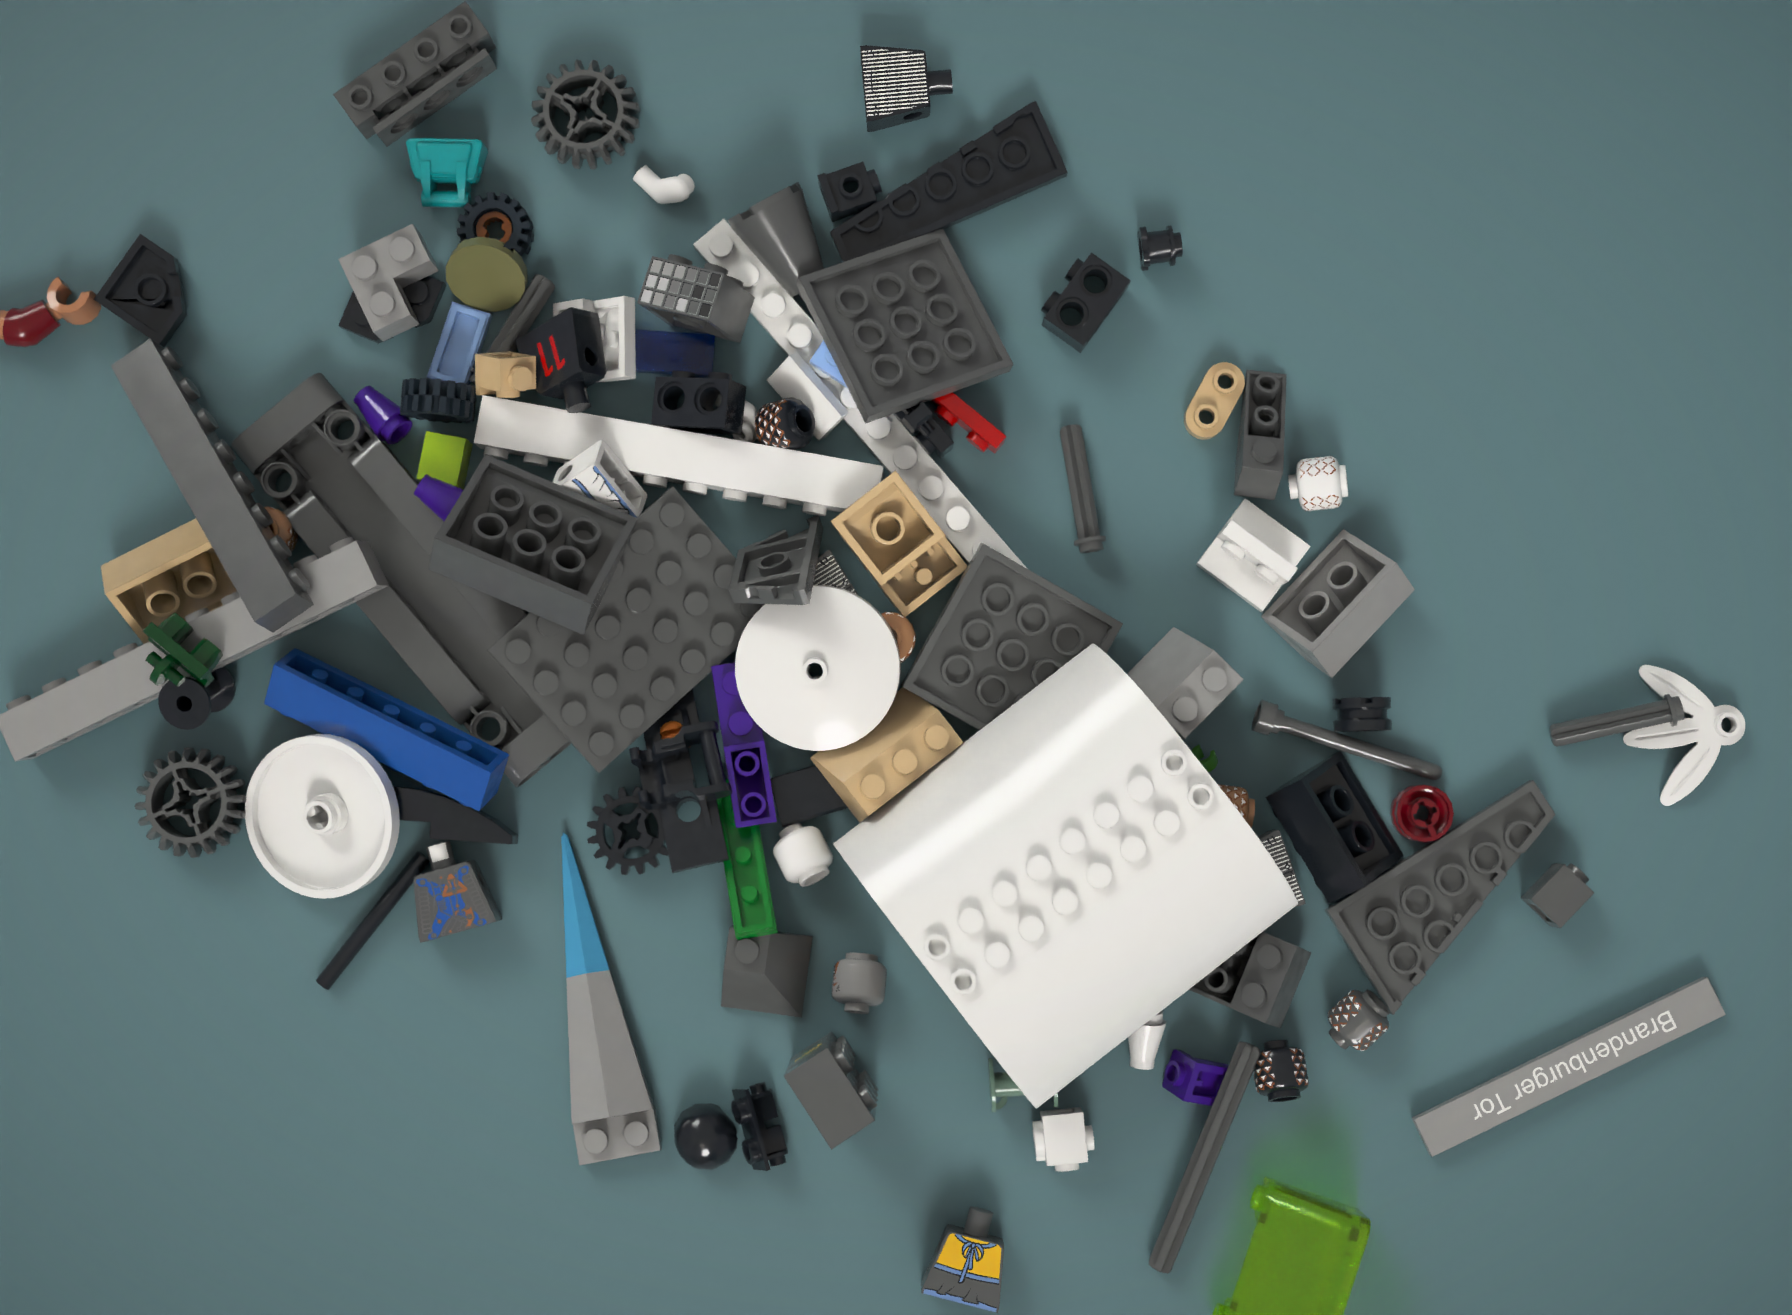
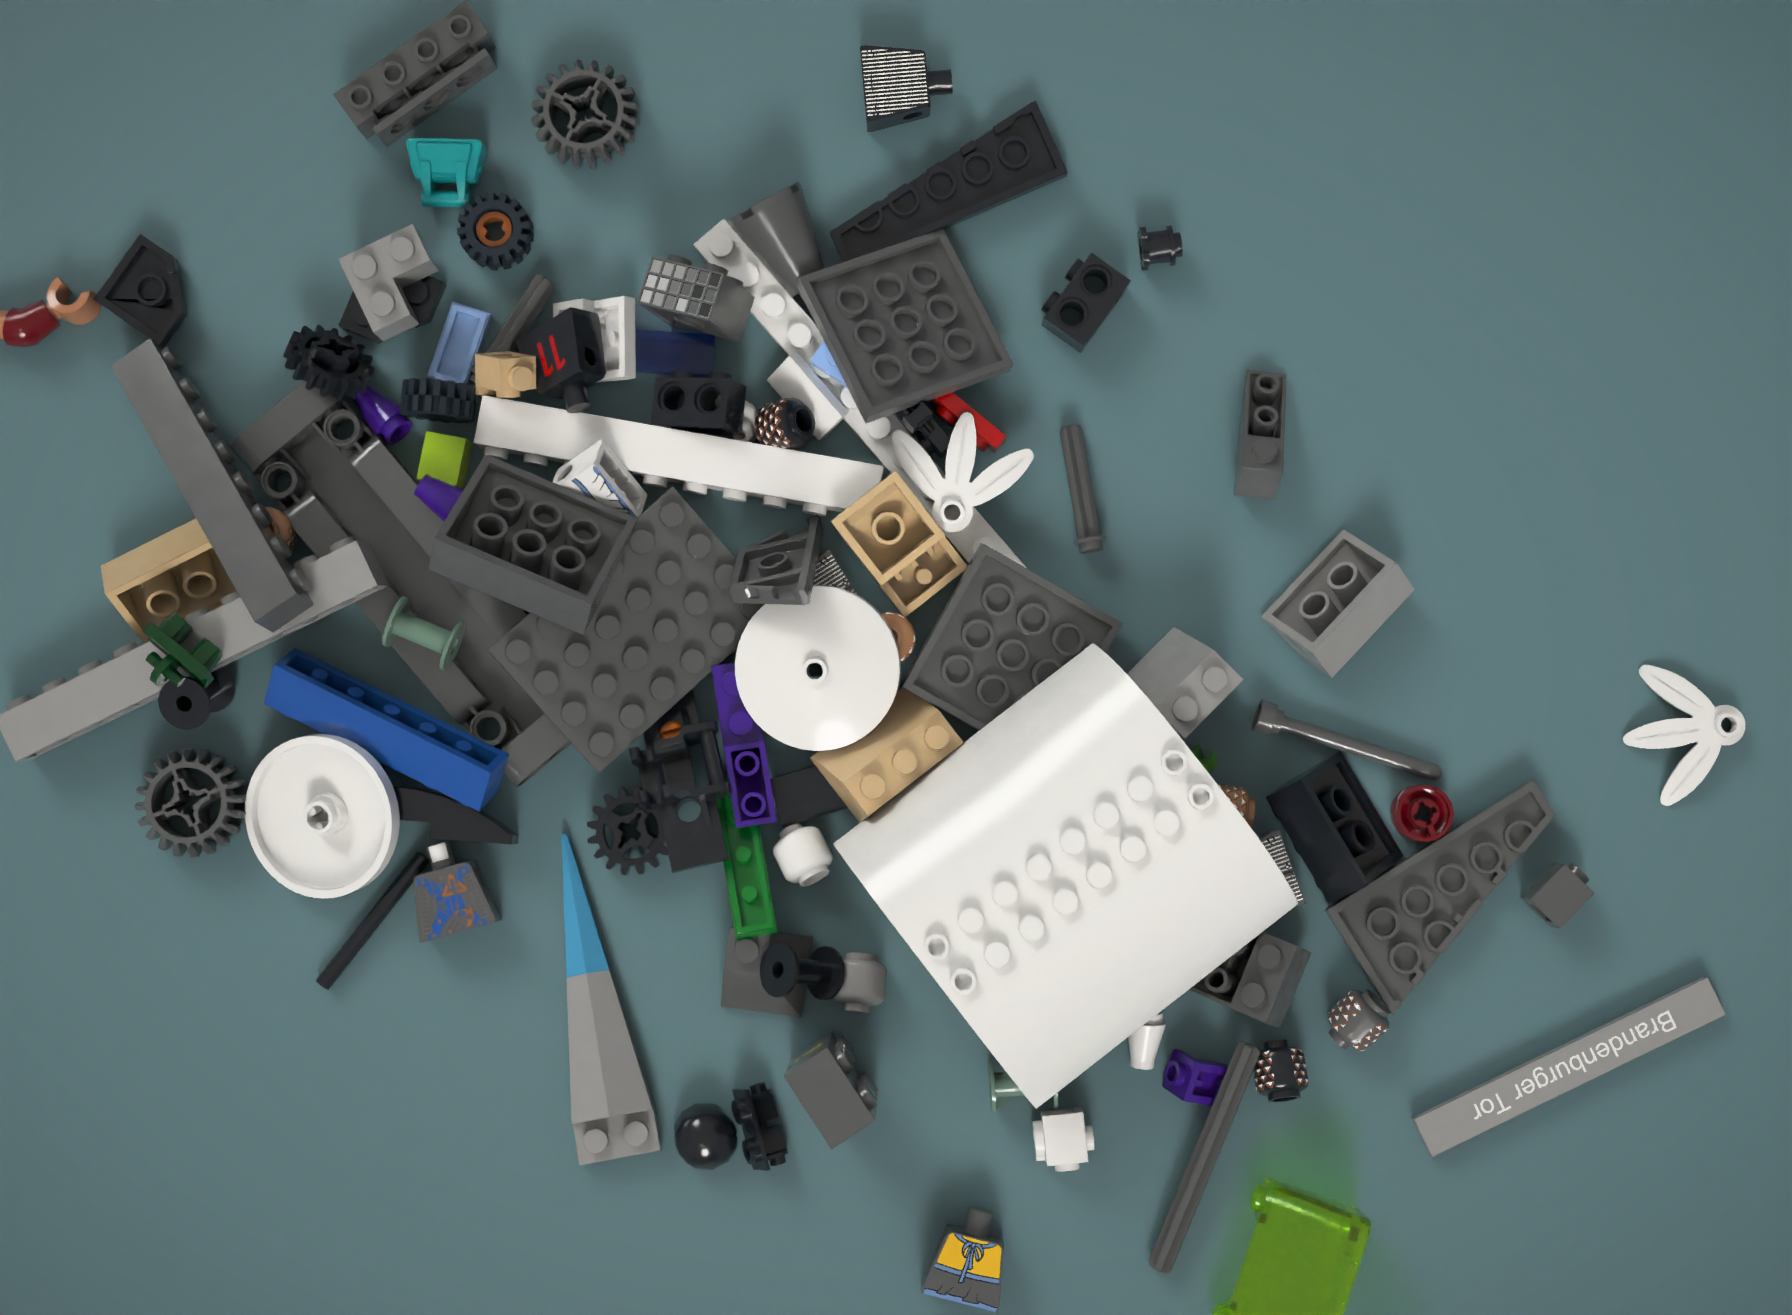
(328, 362): none -> black gear
(423, 633): none -> sand green piece
(486, 274): olive tile -> none
(664, 190): white arm -> none
(783, 970): none -> black piece
(844, 204): black brick -> none
(958, 469): none -> white plant
(1215, 400): tan plate -> none
(1253, 555): white bracket -> none
(1319, 483): white head -> none
(1362, 714): black wheel -> none
(1618, 721): dark grey axle -> none

